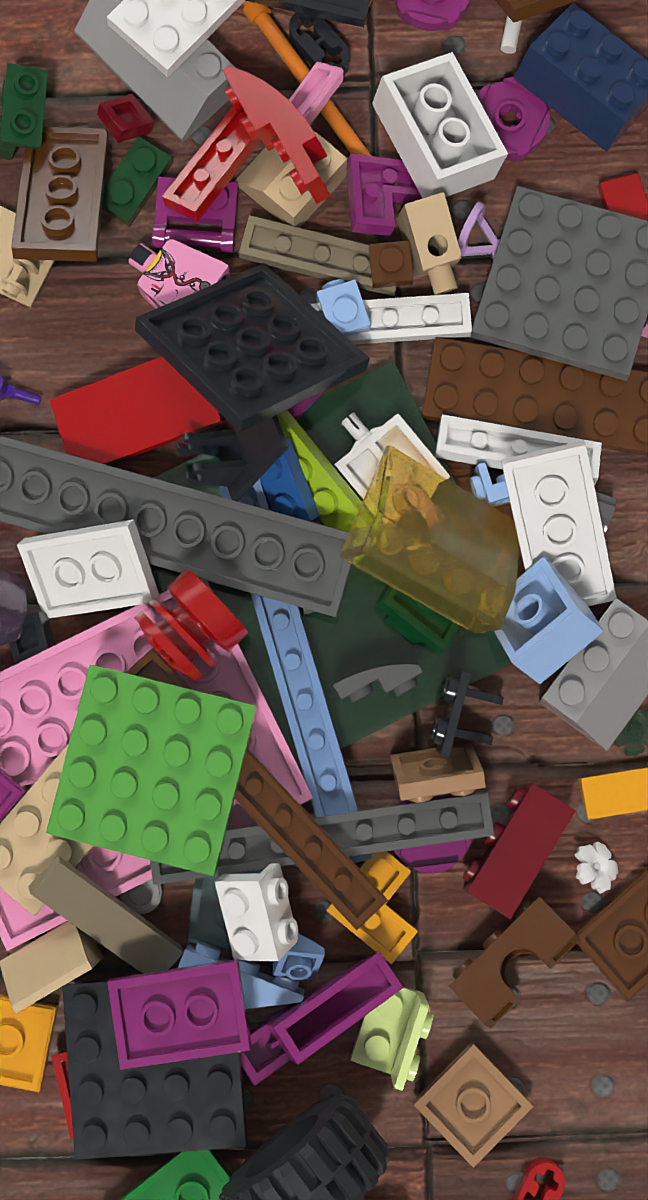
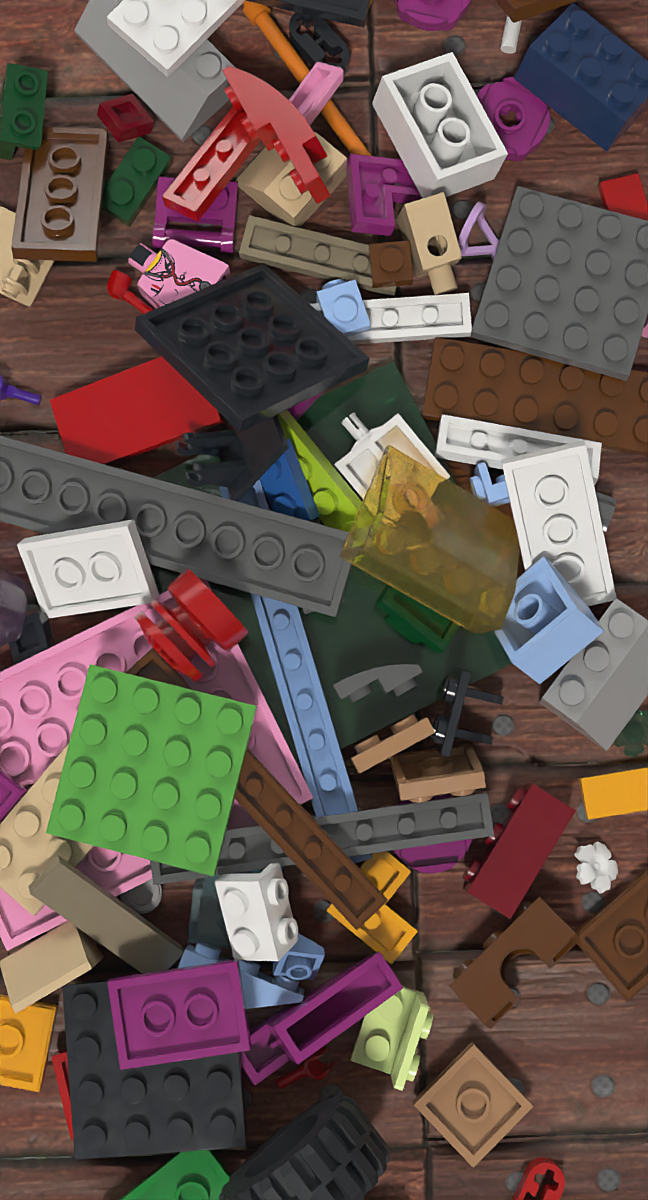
(118, 287): none -> red hand
(311, 1068): none -> red hand
(404, 735): none -> medium nougat plate

